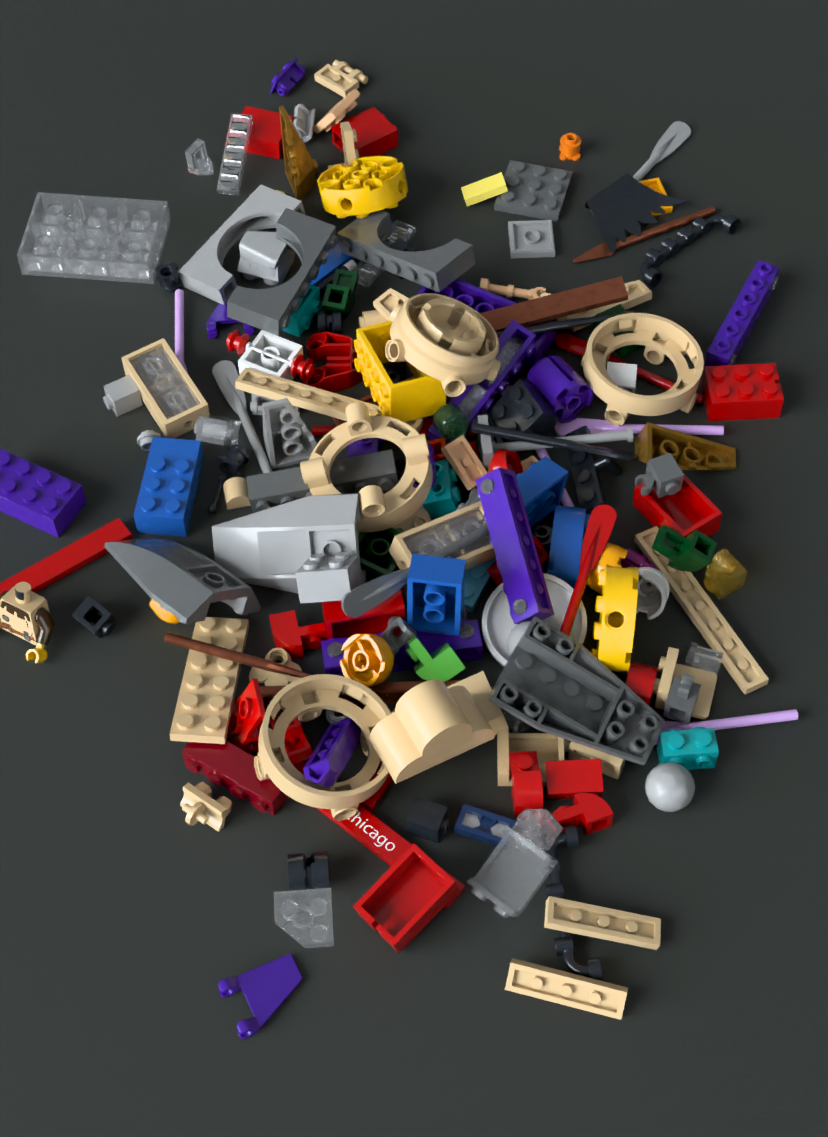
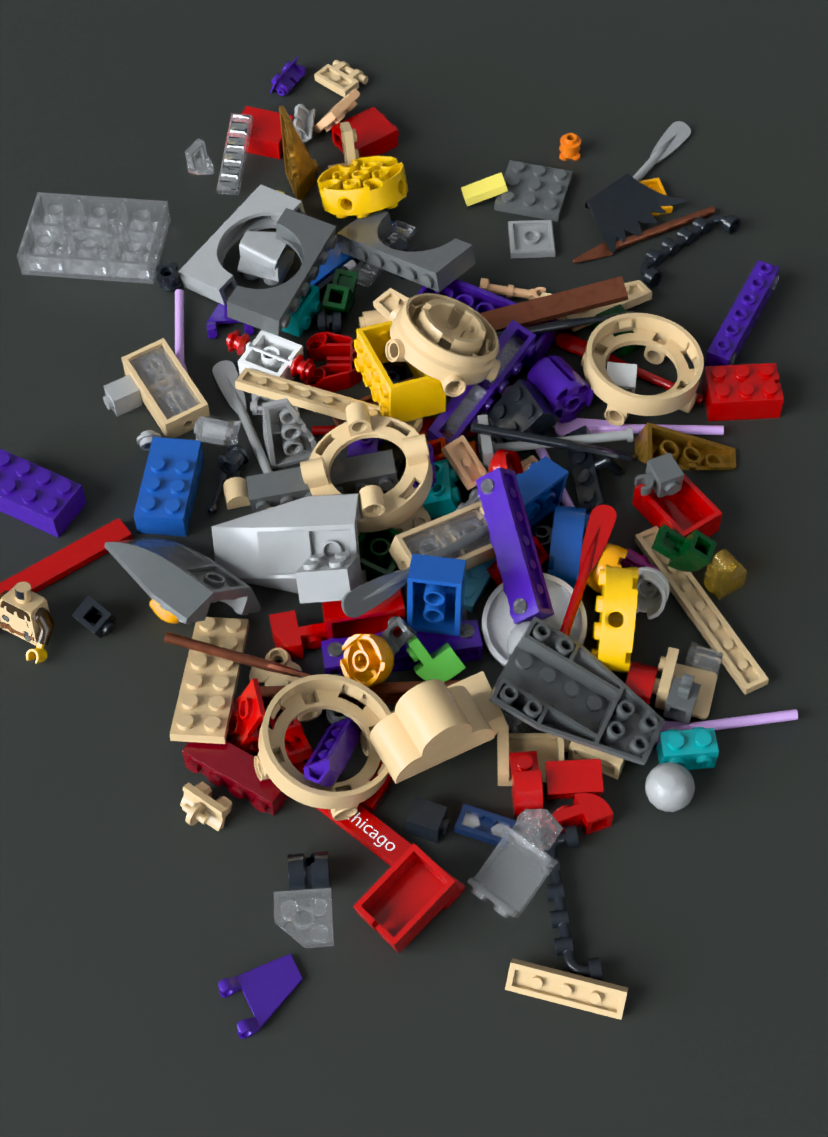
(450, 422): clear green head -> none
(602, 923): tan plate -> none

